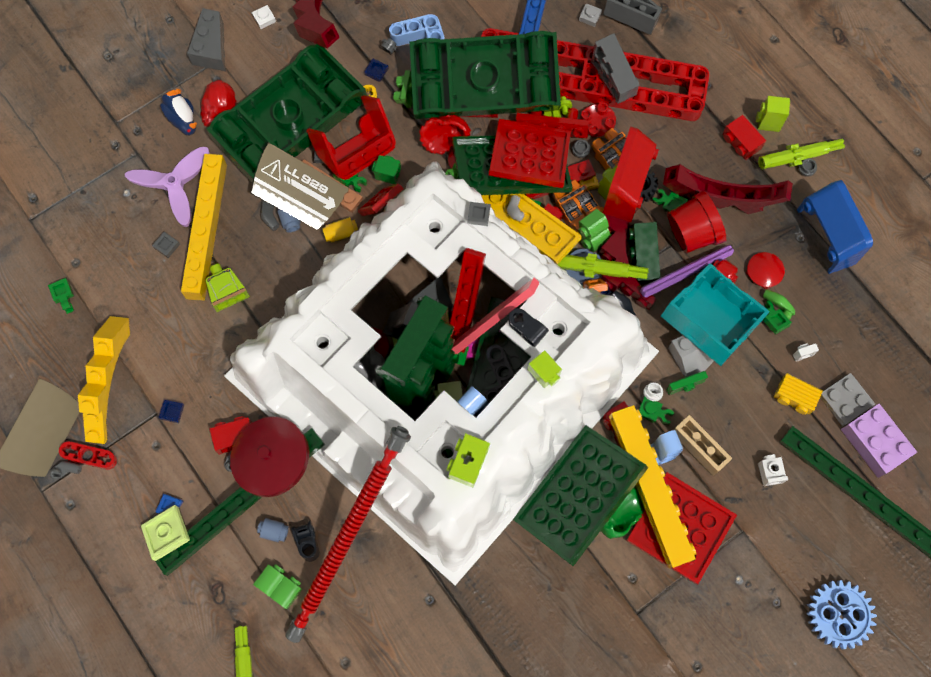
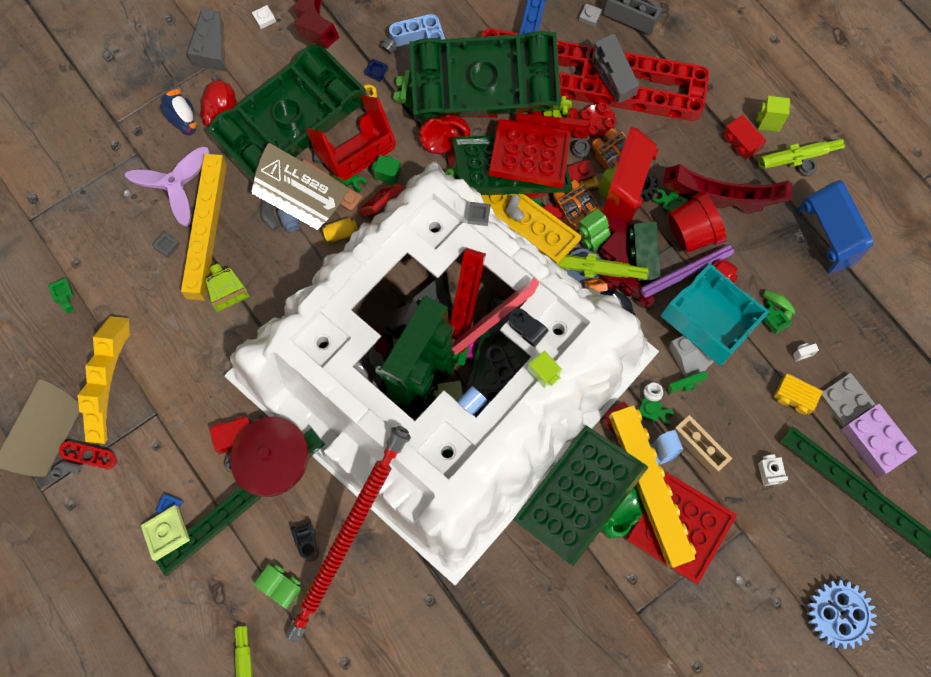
(171, 411): clear blue tile -> none
(273, 530): sand blue brick -> none
(468, 473): lime brick -> none
(765, 270): red dish -> none

